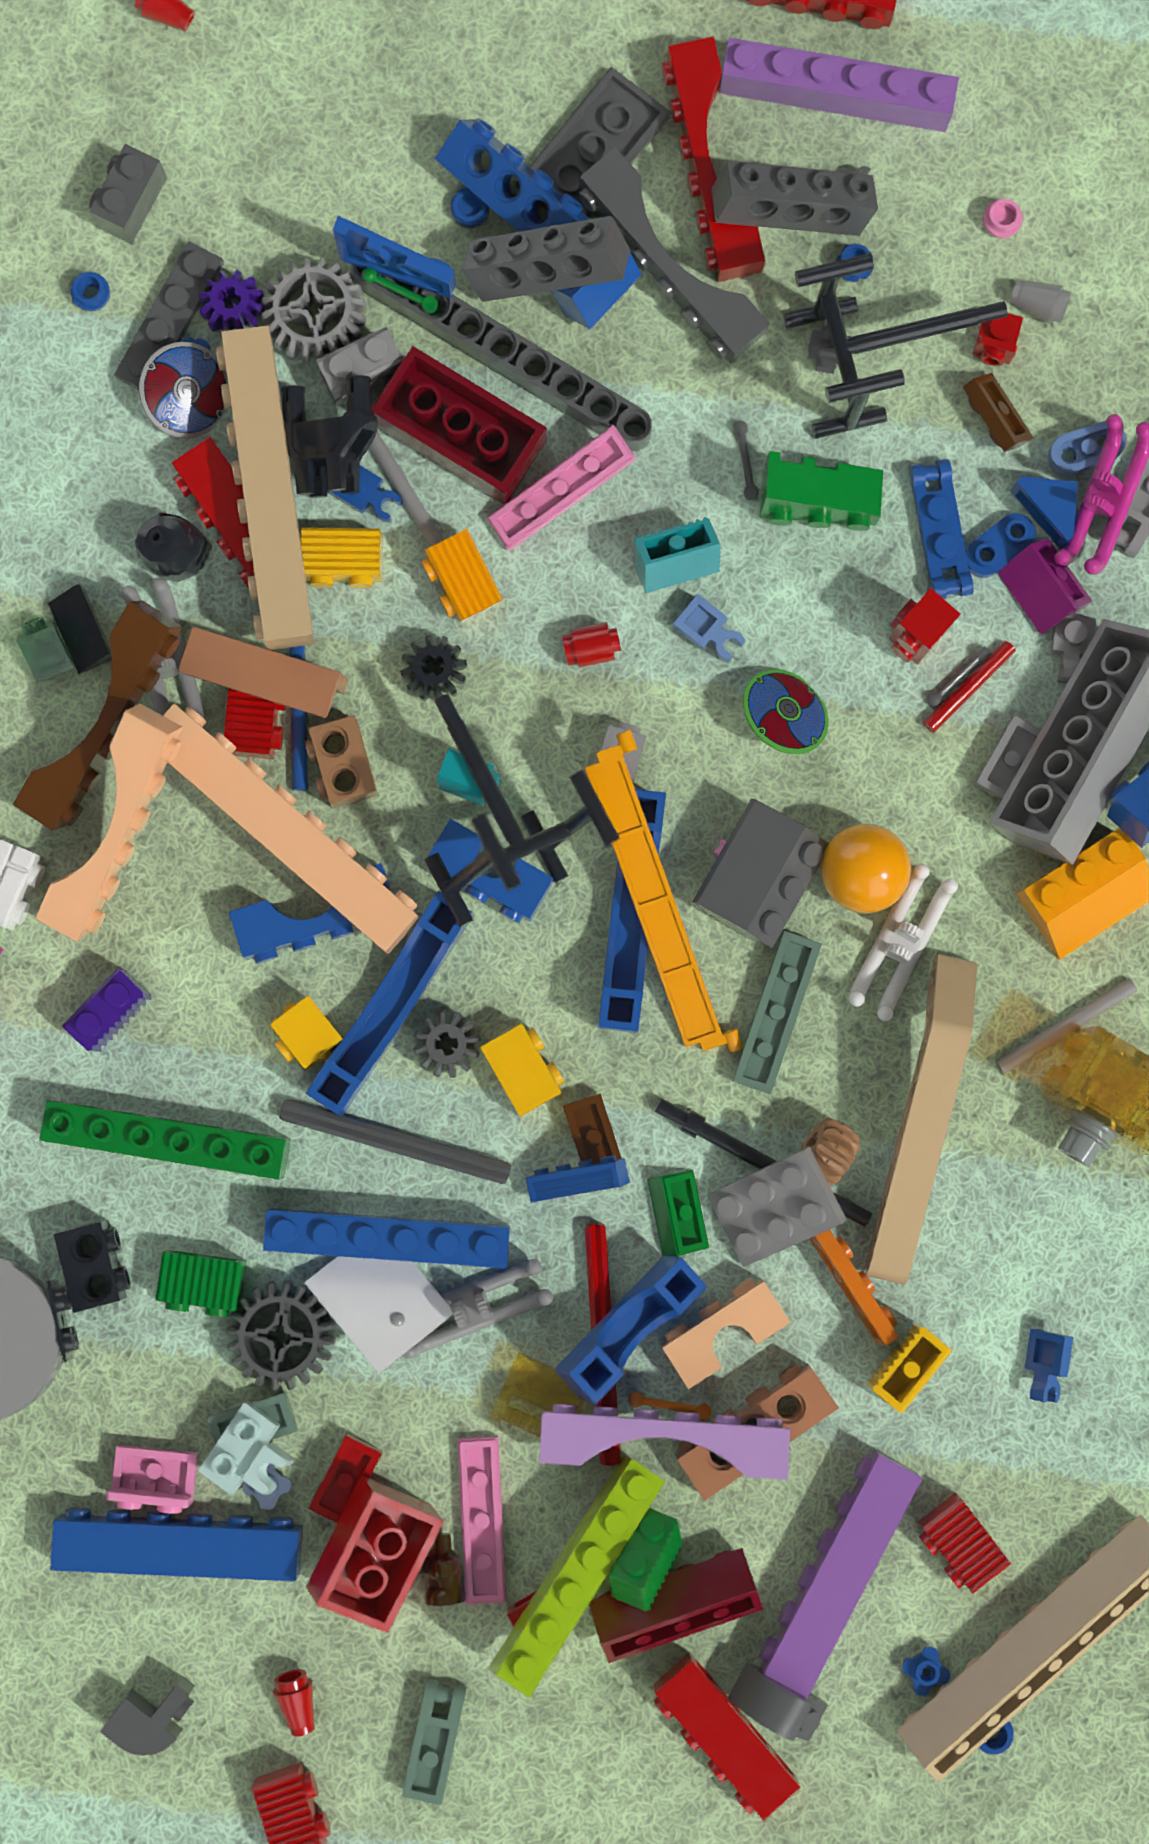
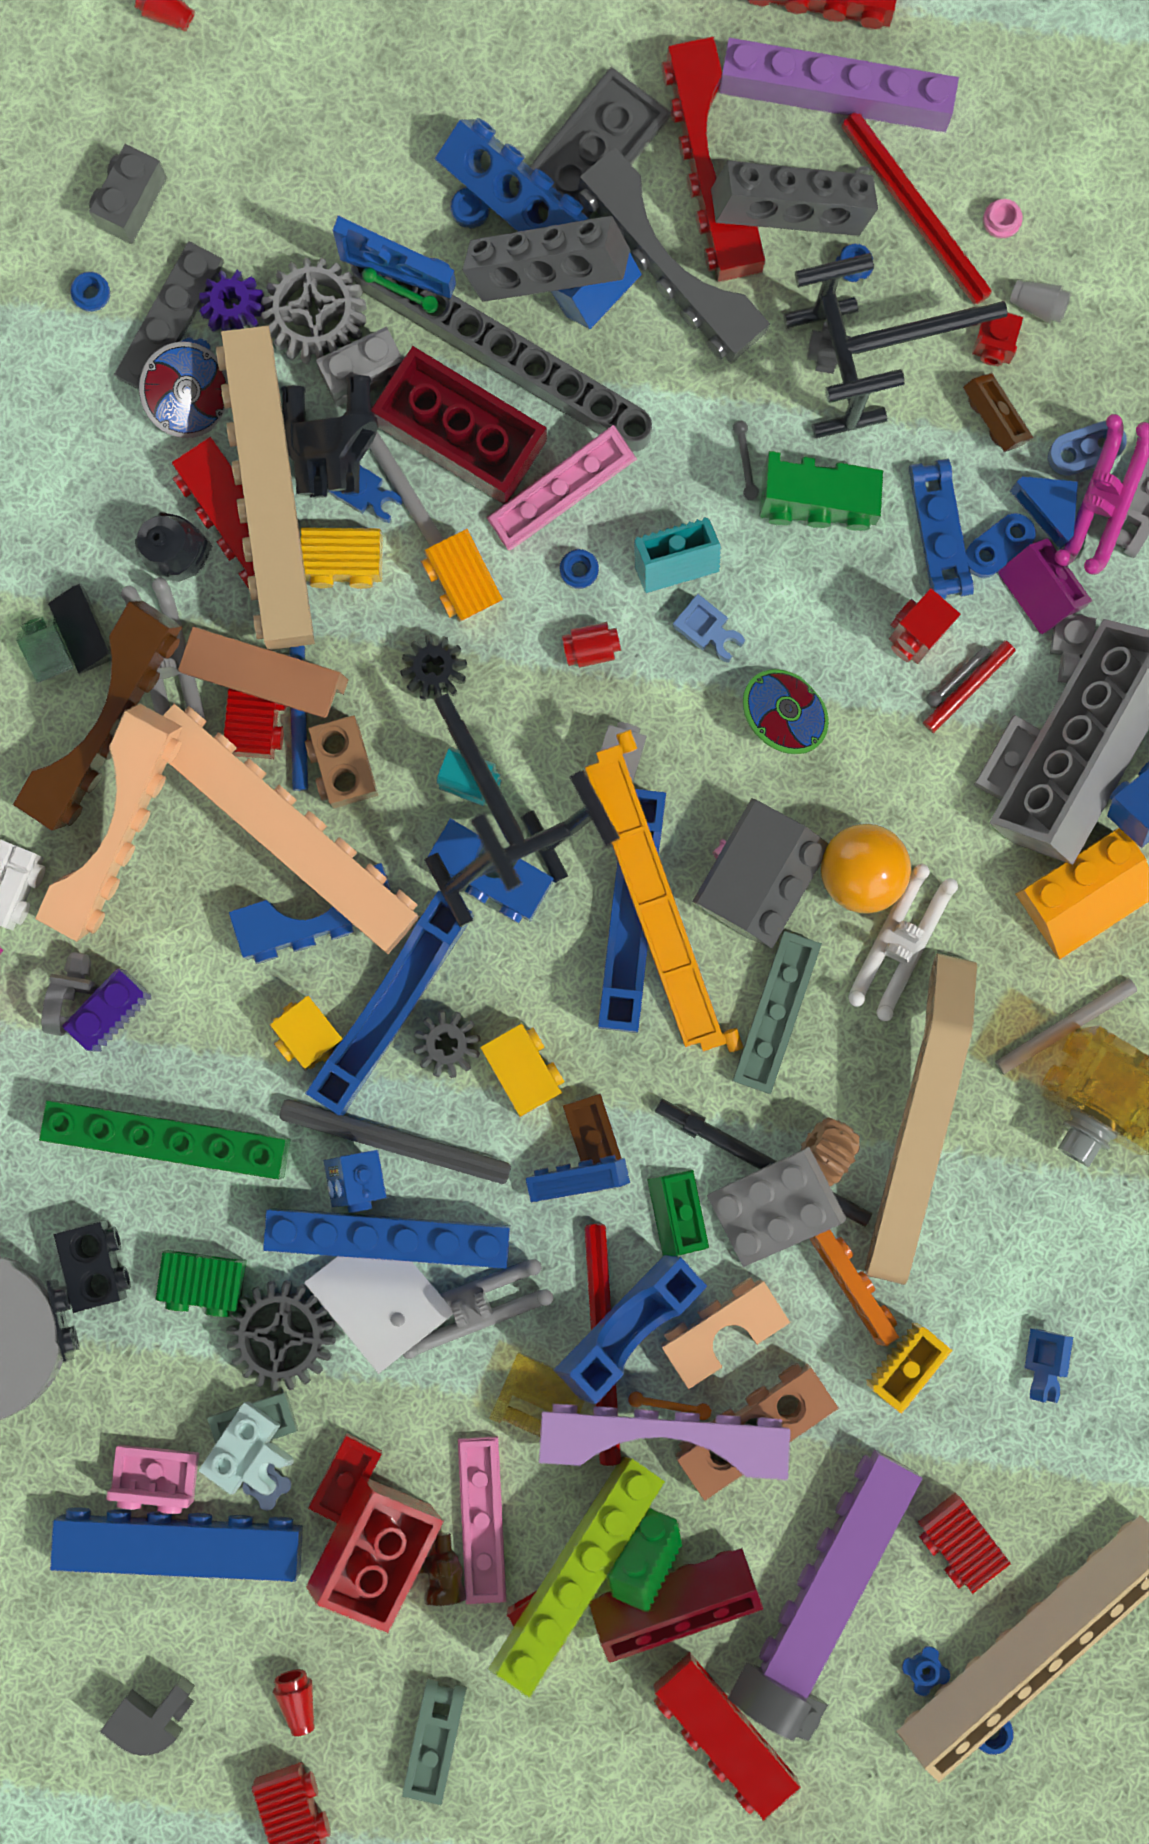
(64, 987): none -> flat silver piece
(355, 1180): none -> blue head
(574, 557): none -> blue plate
(916, 208): none -> red axle

